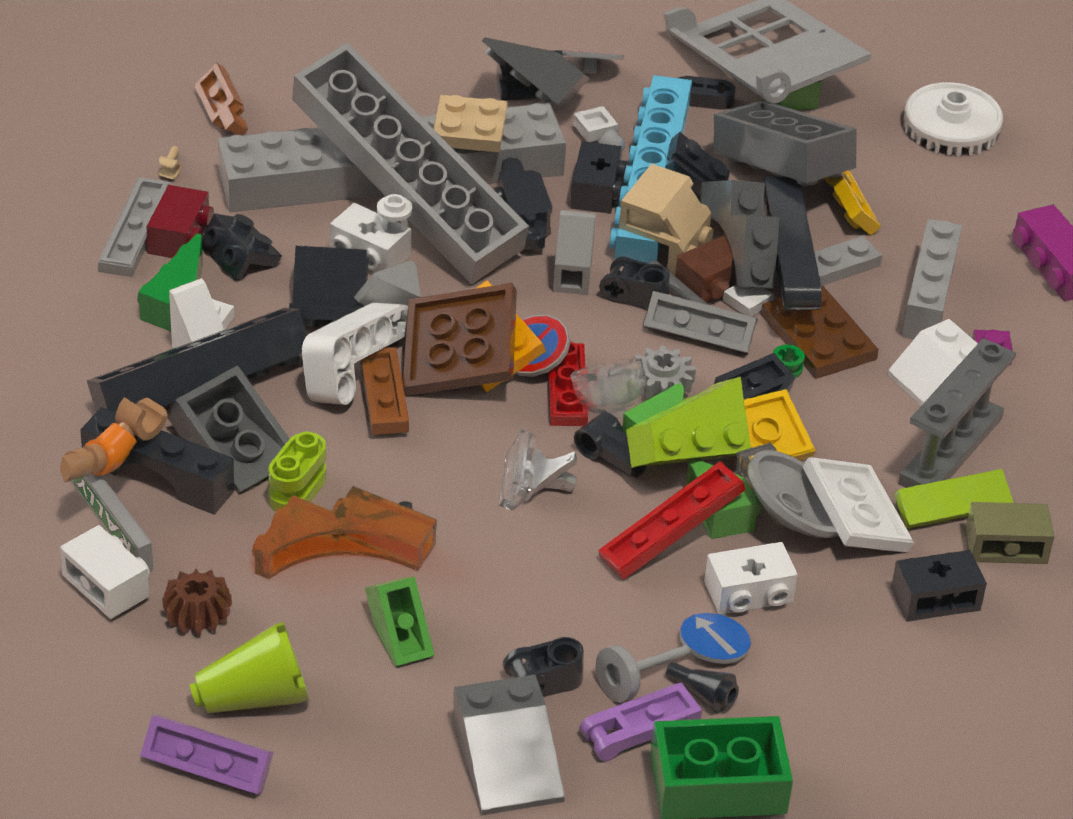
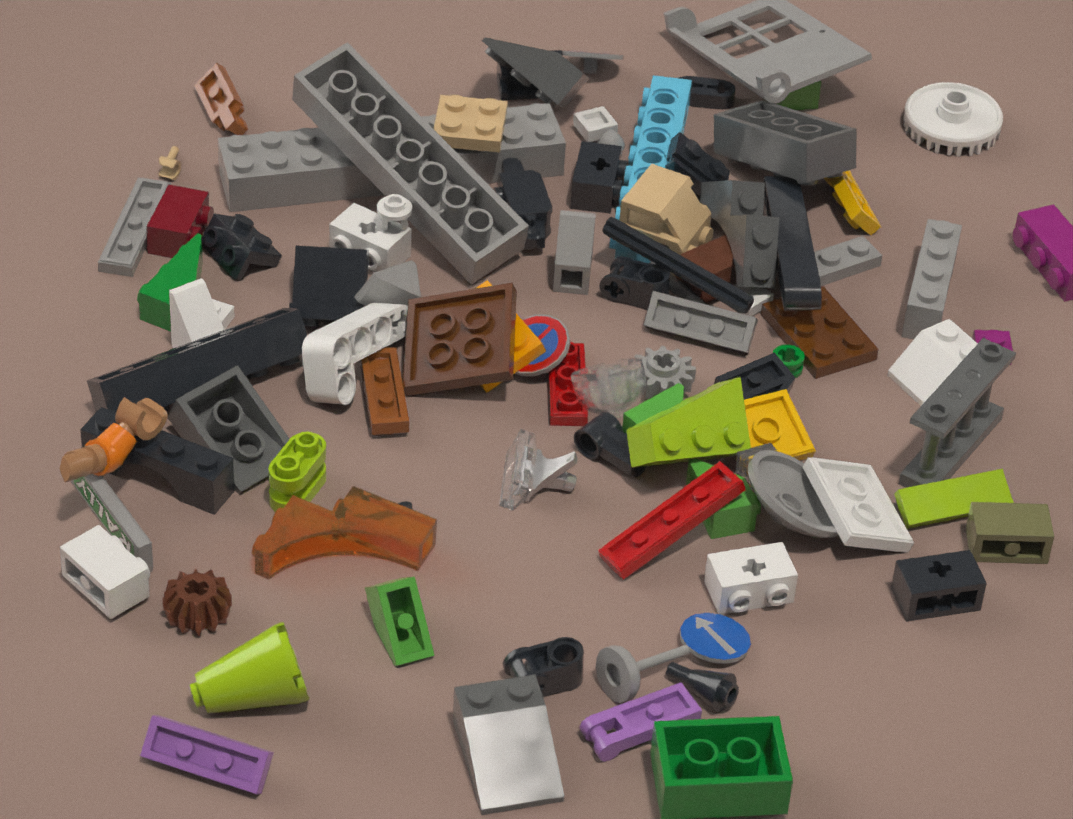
(678, 265): none -> black axle

